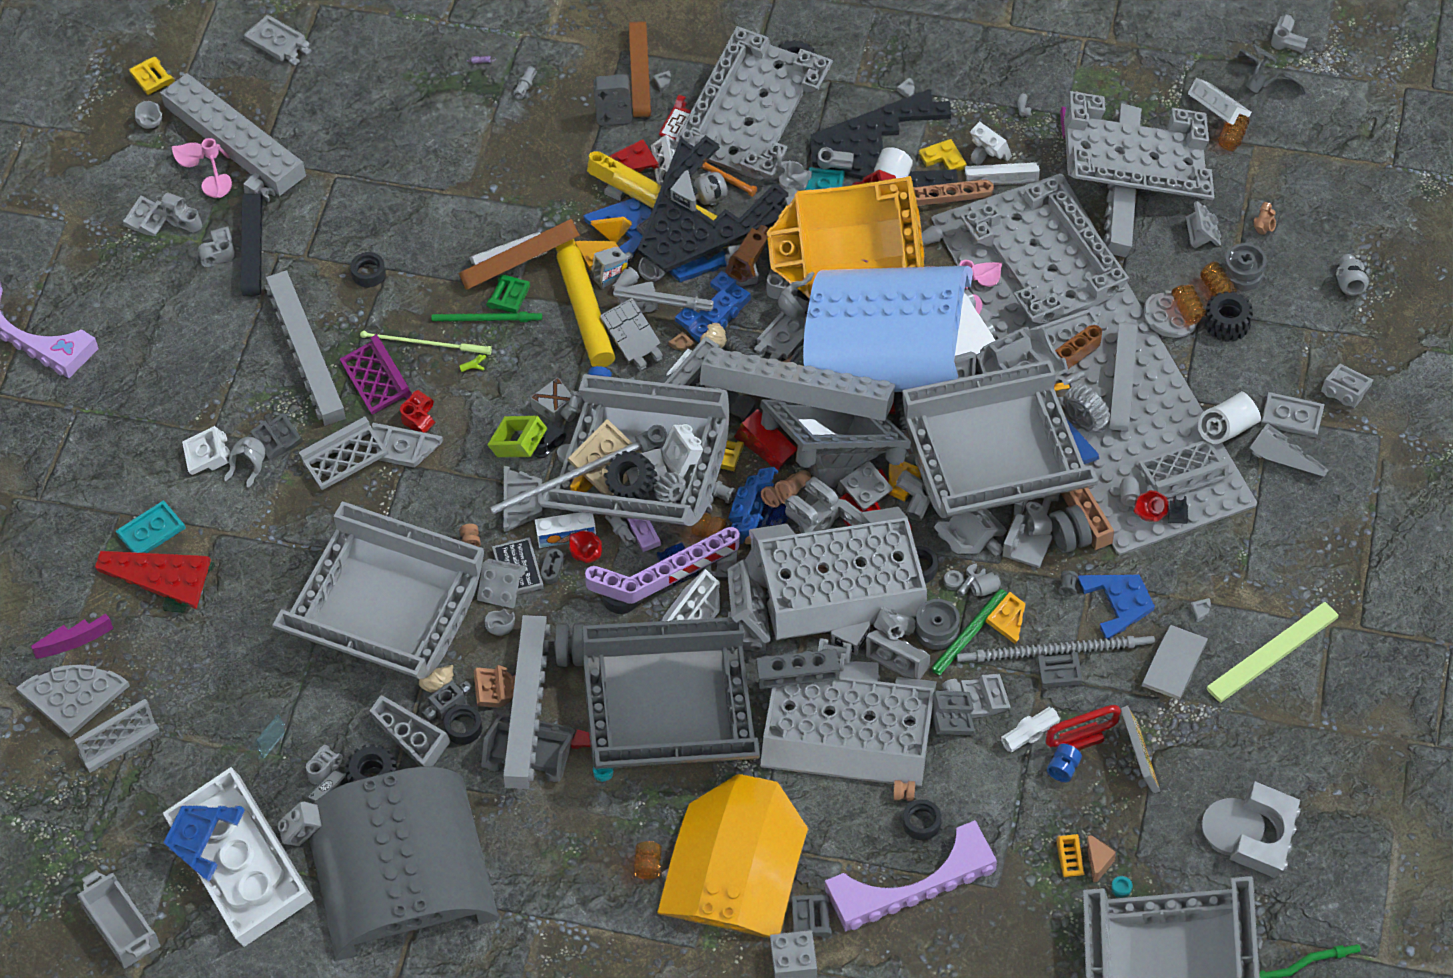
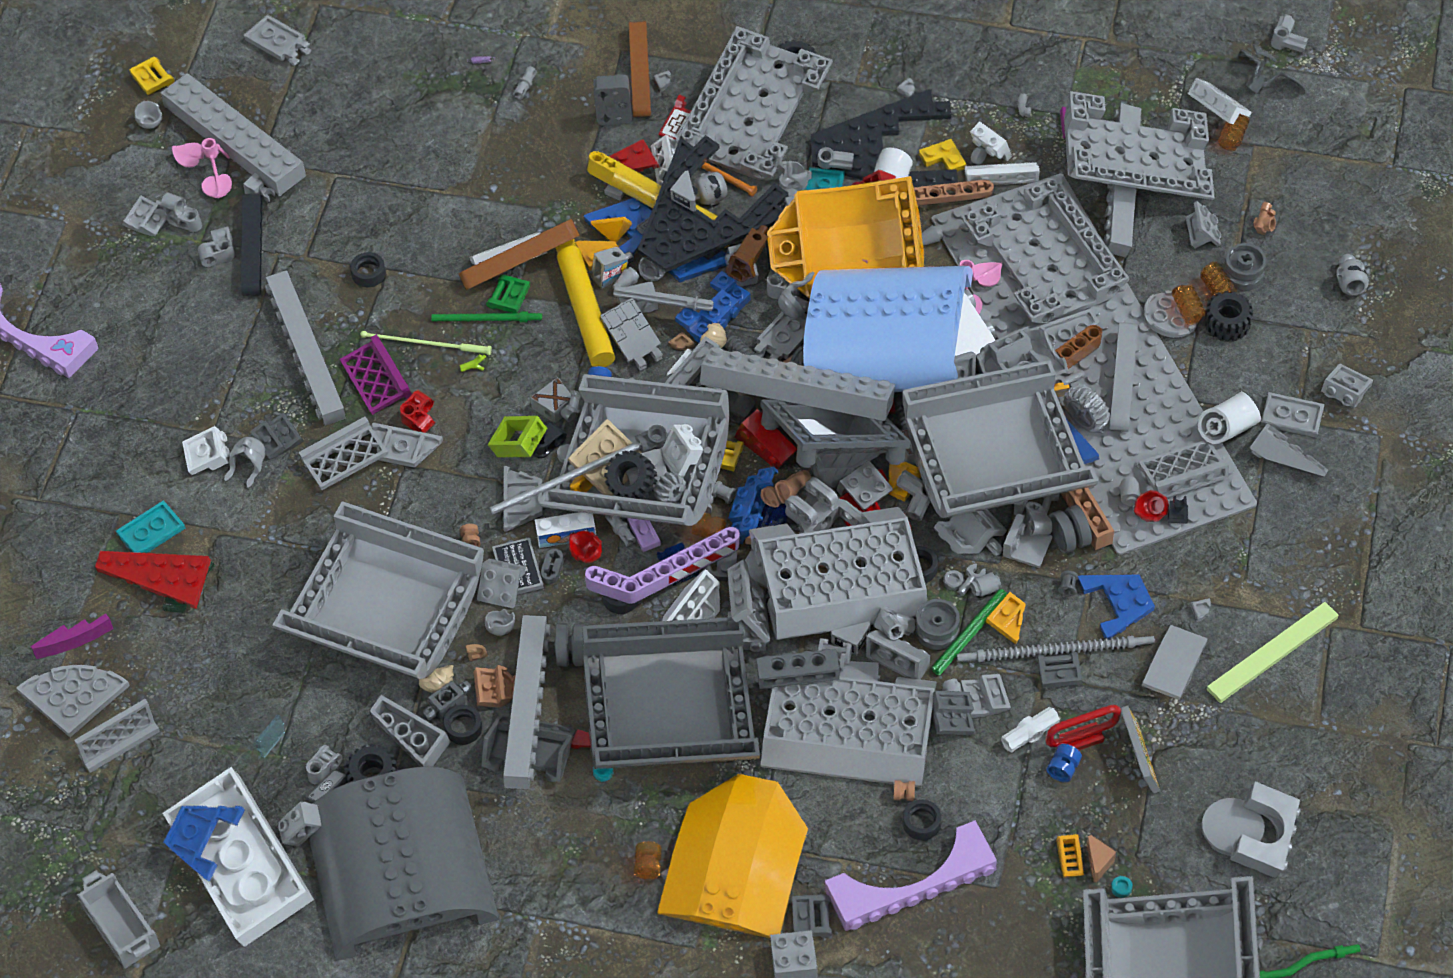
(476, 652): none -> medium nougat tile

